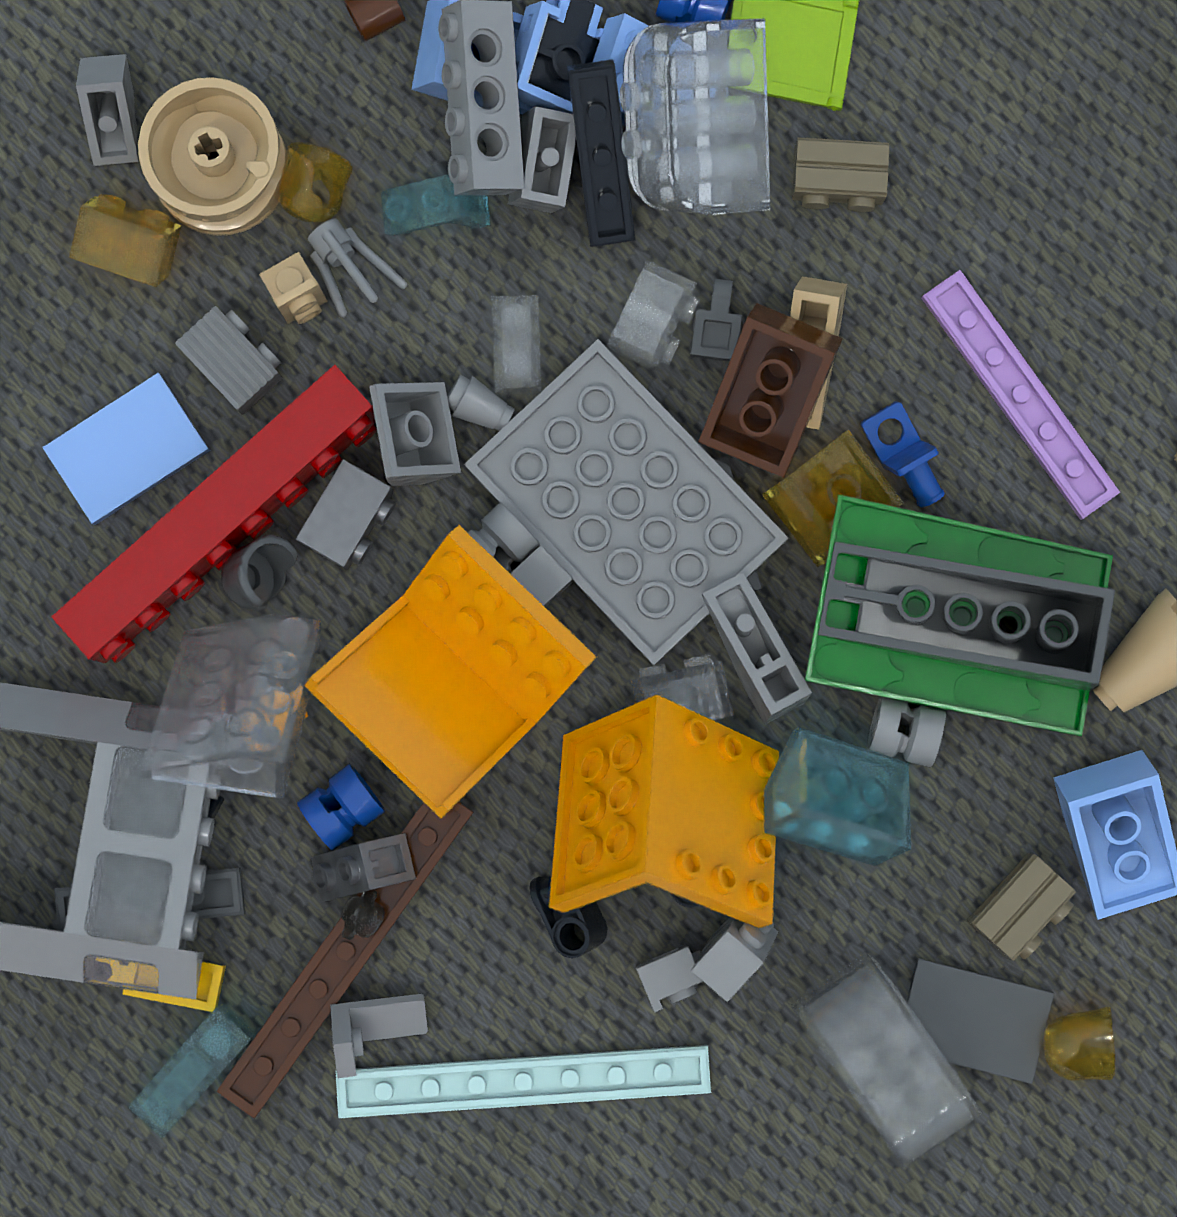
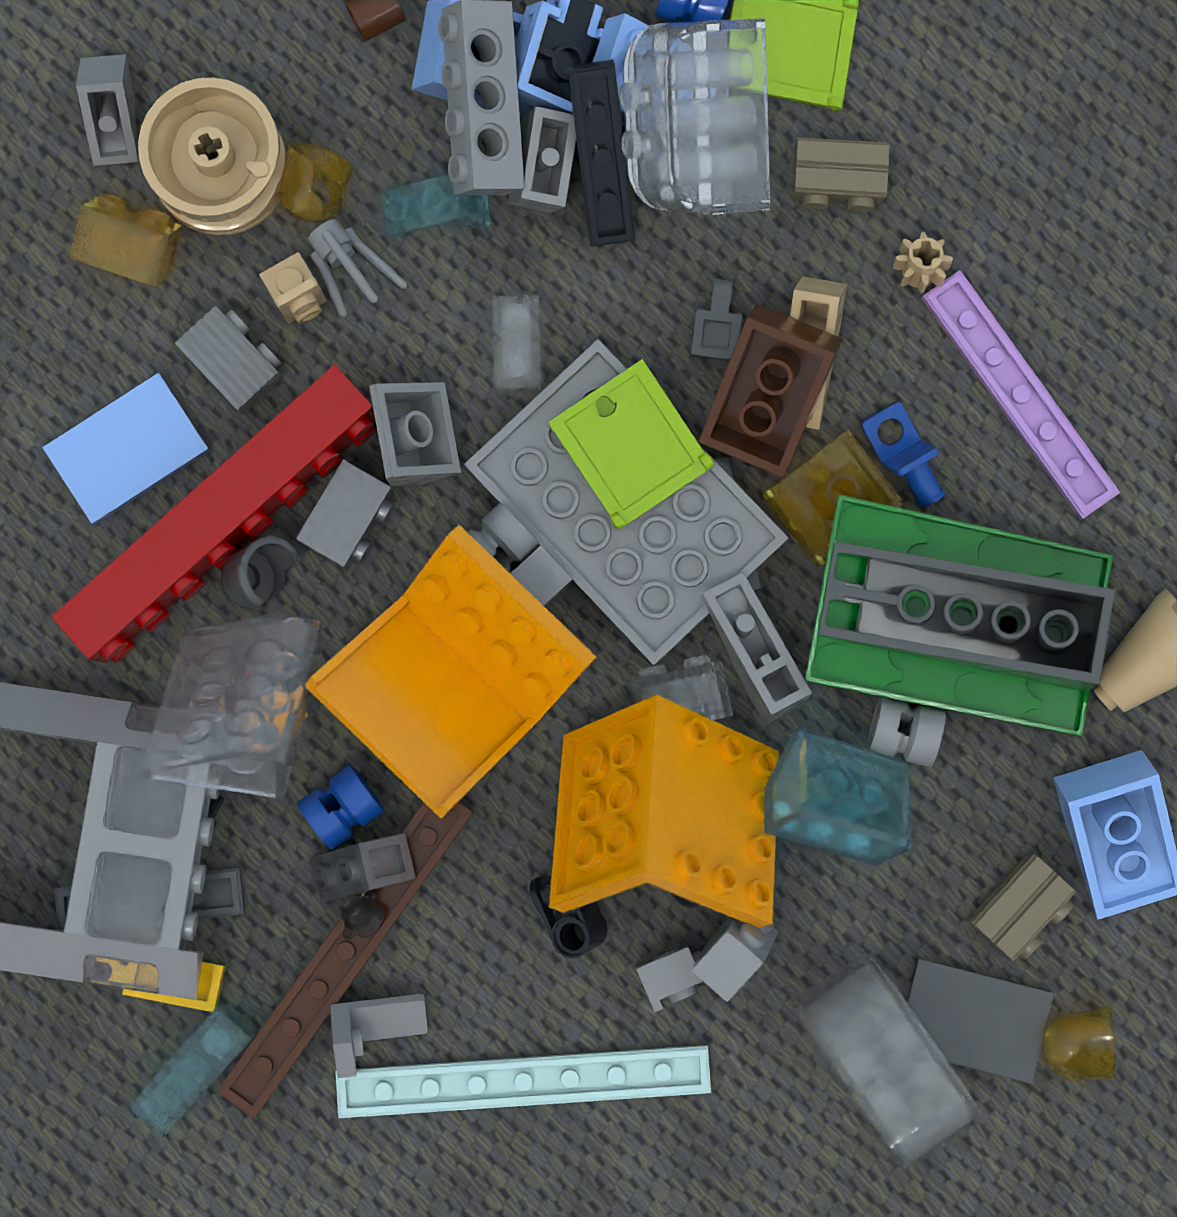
(478, 404): light grey cone -> none
(634, 452): none -> lime container
(653, 316): clear brick -> none
(933, 259): none -> tan gear

